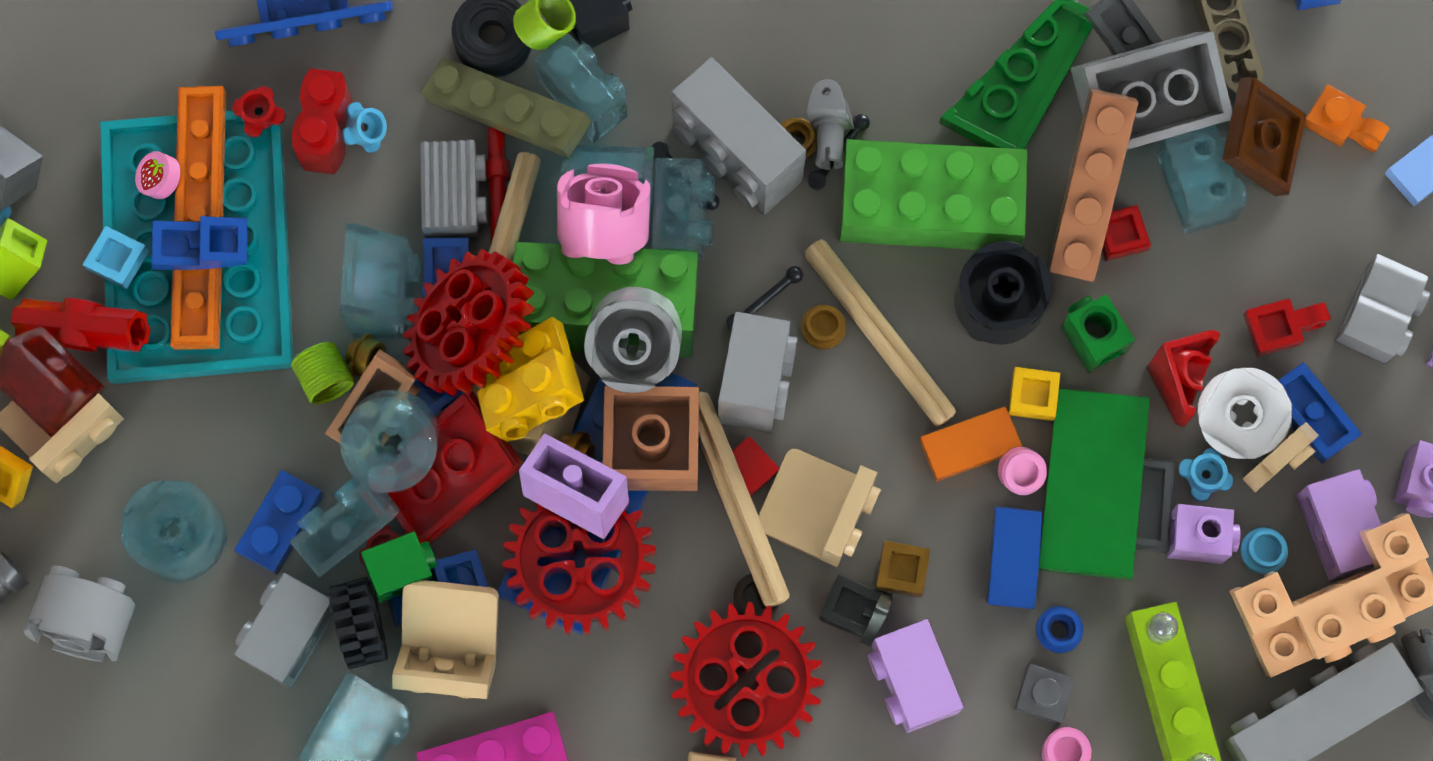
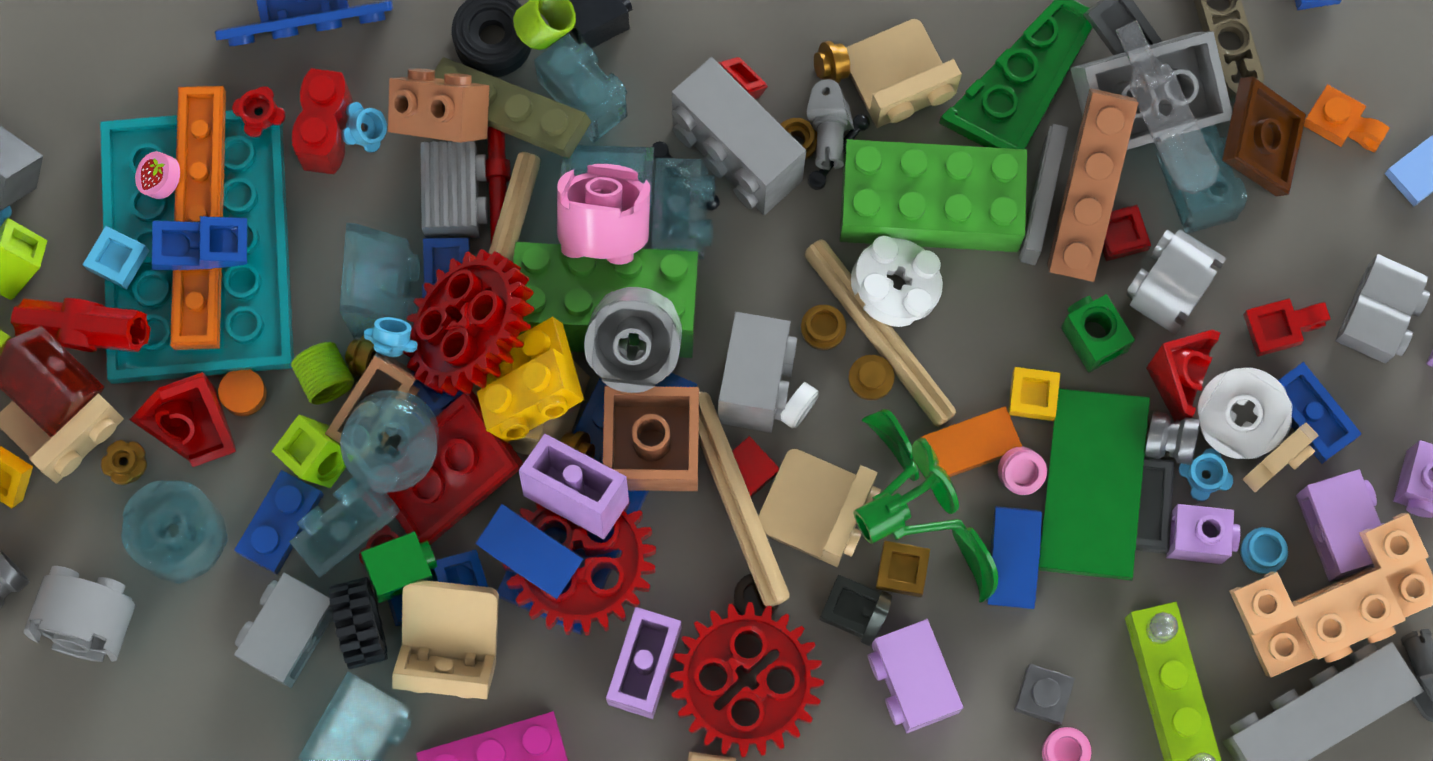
(132, 470): none -> pearl gold plate
(188, 420): none -> red slope
(242, 392): none -> orange tile
(310, 452): none -> lime brick
(391, 337): none -> medium azure plate
(438, 107): none -> nougat brick
(529, 551): none -> blue slope
(644, 663): none -> lavender brick
(745, 76): none -> red tile
(793, 275): black hinge -> none
(799, 405): none -> white tile
(832, 61): none -> pearl gold plate
(871, 377): none -> pearl gold plate
(888, 513): none -> green plant
(901, 73): none -> tan bracket
(909, 261): none -> white plate
(1018, 274): black brick -> none
(1043, 194): none -> light grey tile
(1069, 619): blue plate -> none
(1174, 135): none -> clear piece
(1175, 280): none -> light grey brick
(1175, 438): none -> flat silver wheel

